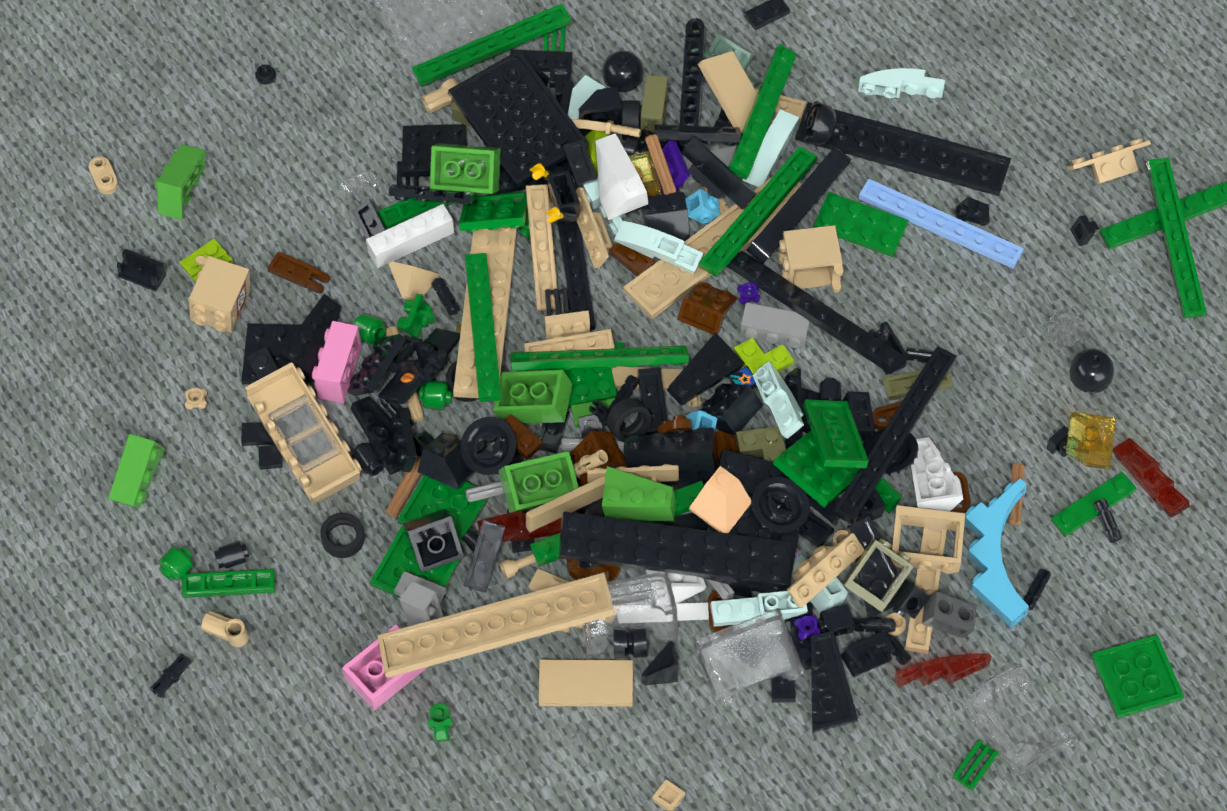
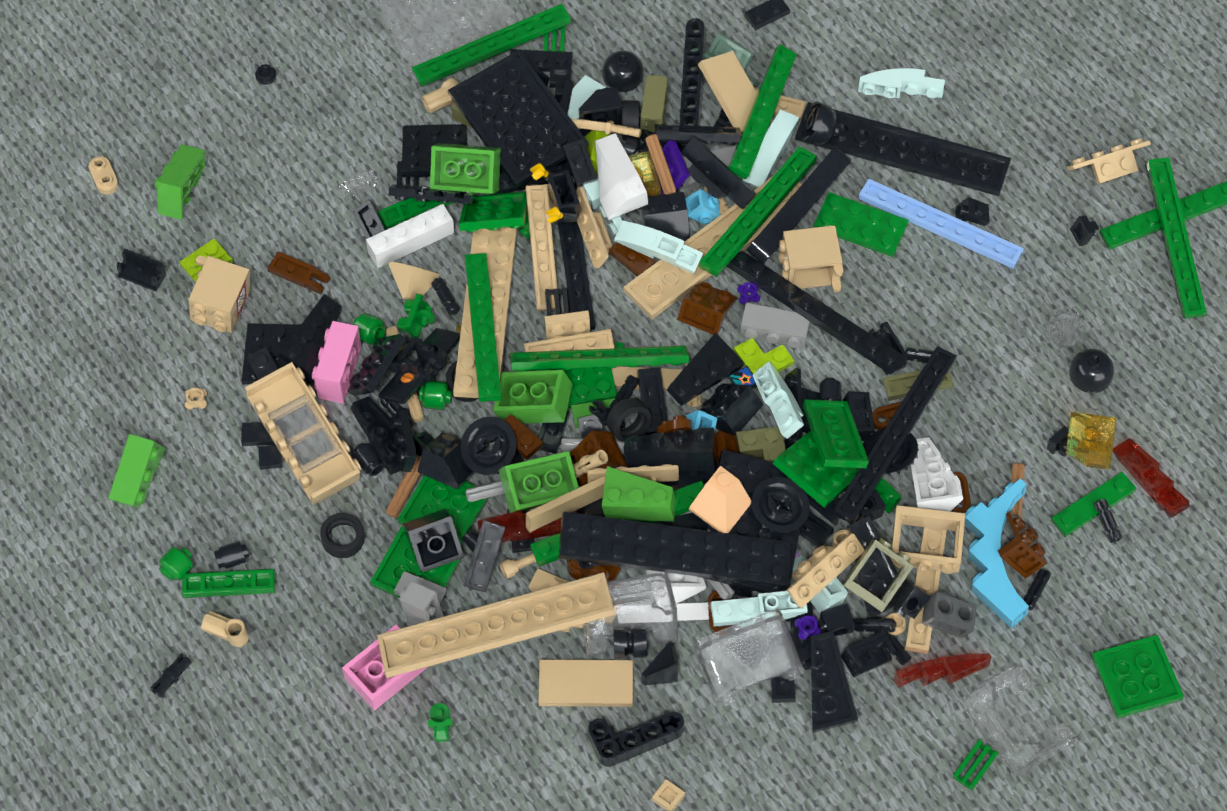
(636, 734): none -> black beam
(1024, 551): none -> reddish brown bracket

